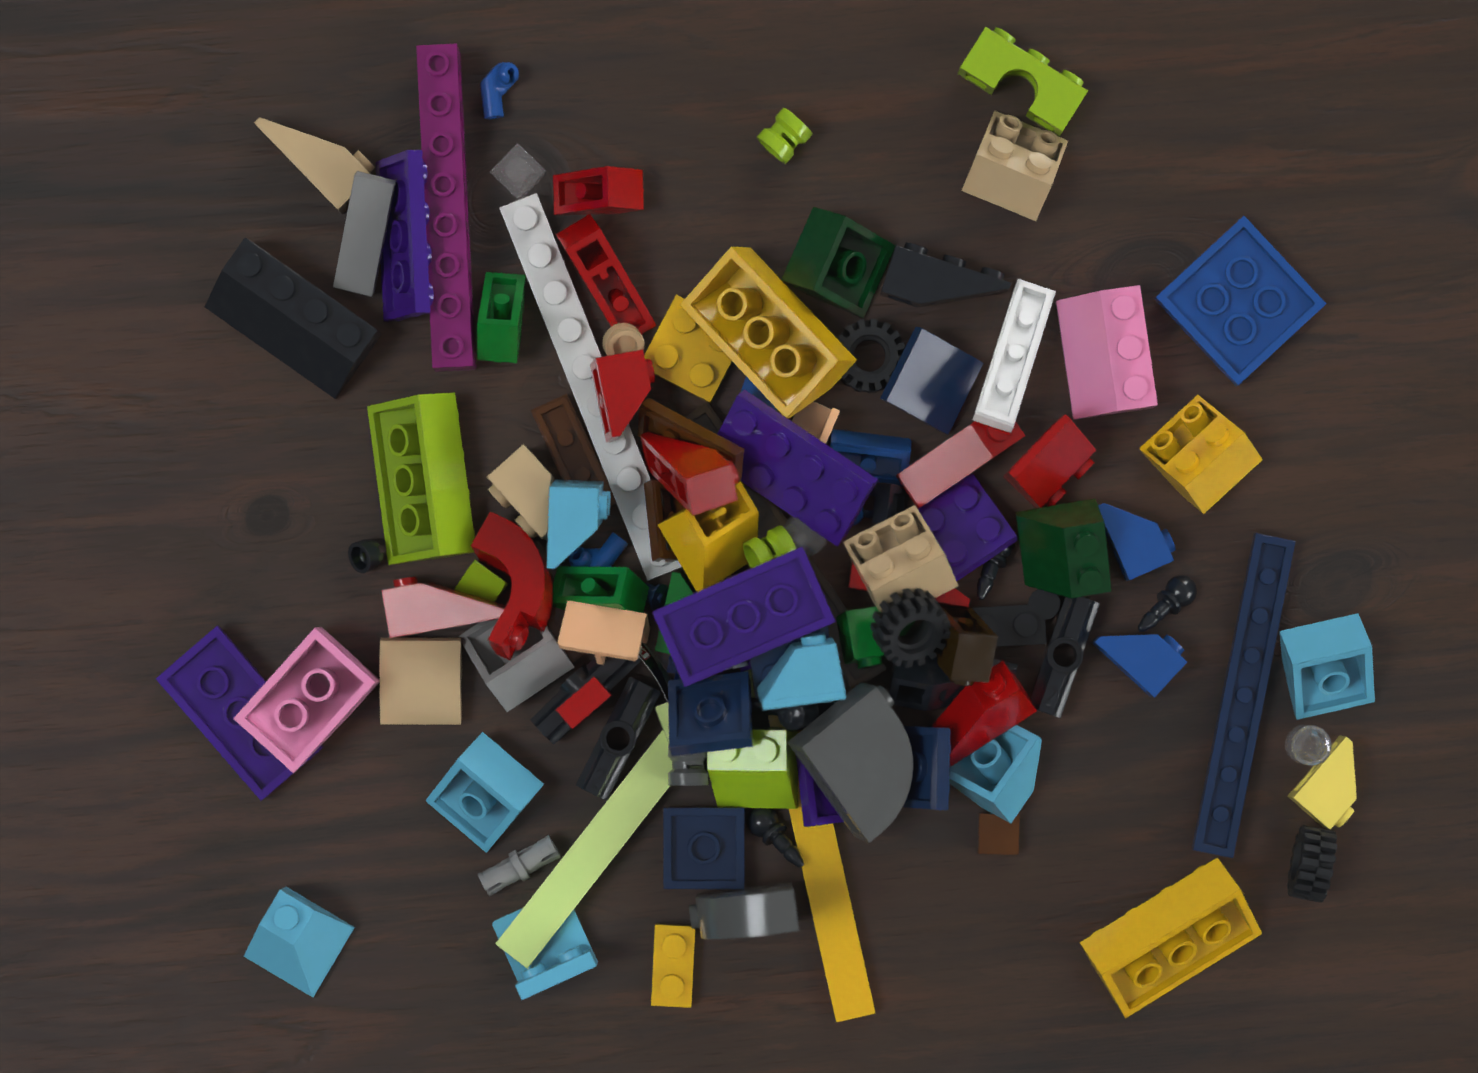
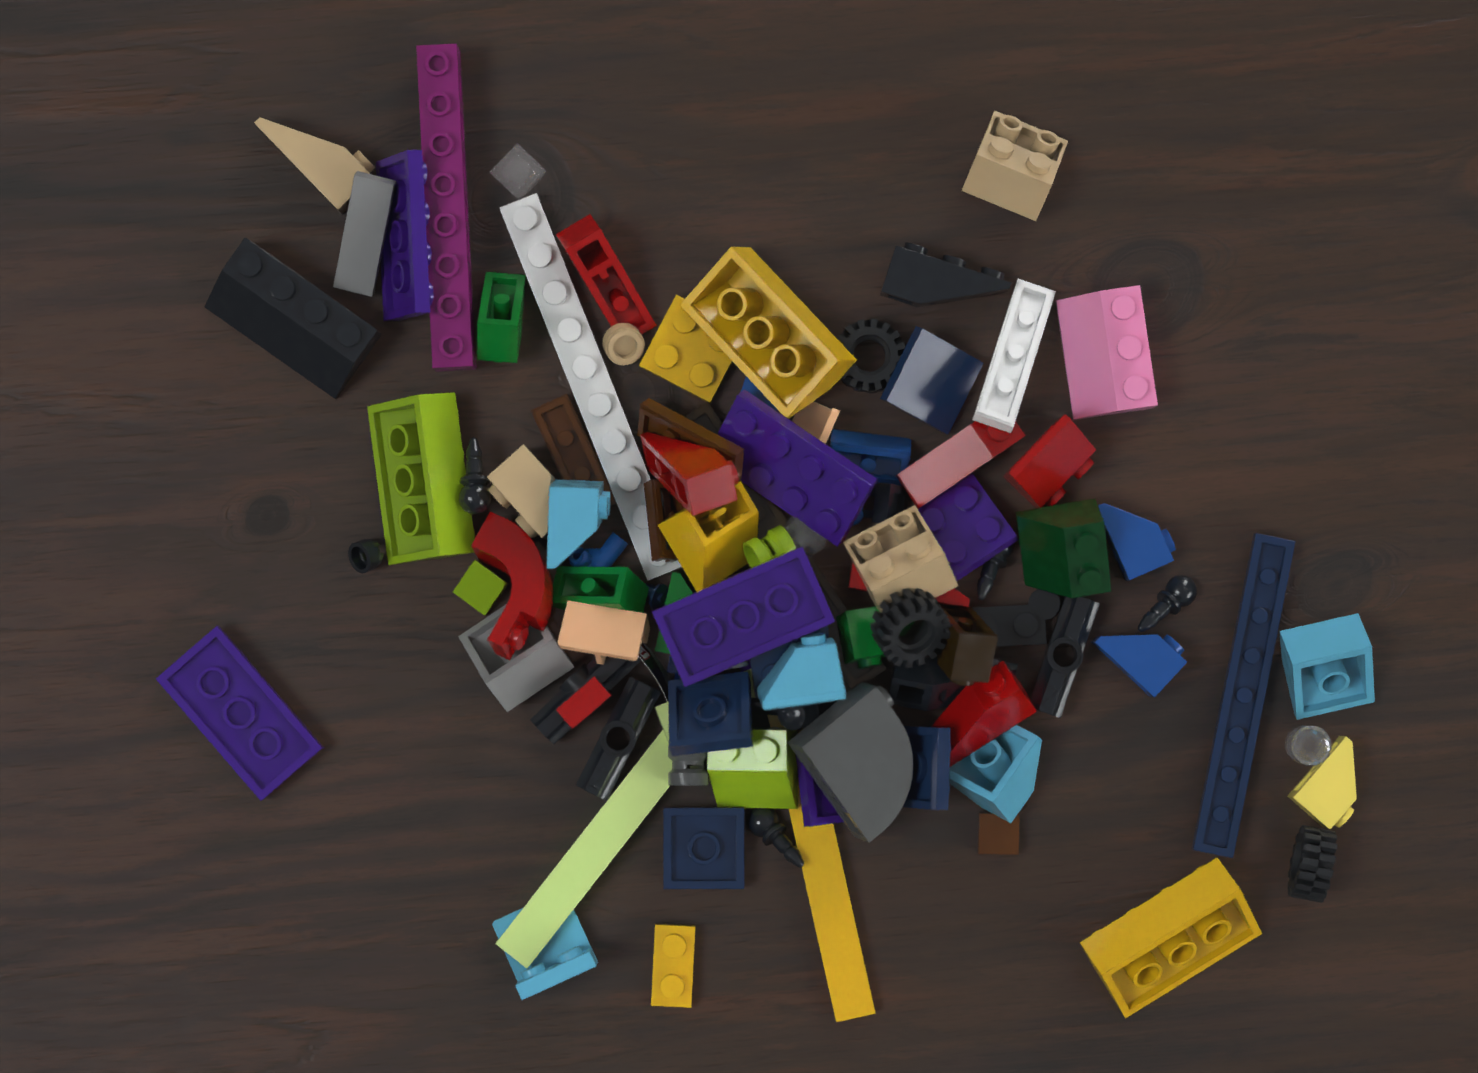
(298, 941): medium azure slope -> none
(307, 699): bright pink slope -> none
(420, 681): tan slope -> none
(429, 607): slope -> none
(474, 495): none -> black bar
(484, 792): medium azure slope -> none
(494, 86): blue arm -> none
(519, 865): light grey pin -> none
(598, 191): red slope -> none
(620, 388): red slope -> none
(745, 912): dark grey brick -> none
(786, 126): lime wheel -> none
(838, 261): dark green slope -> none
(997, 57): lime arch -> none
(1201, 453): yellow slope -> none
(1240, 301): blue plate -> none

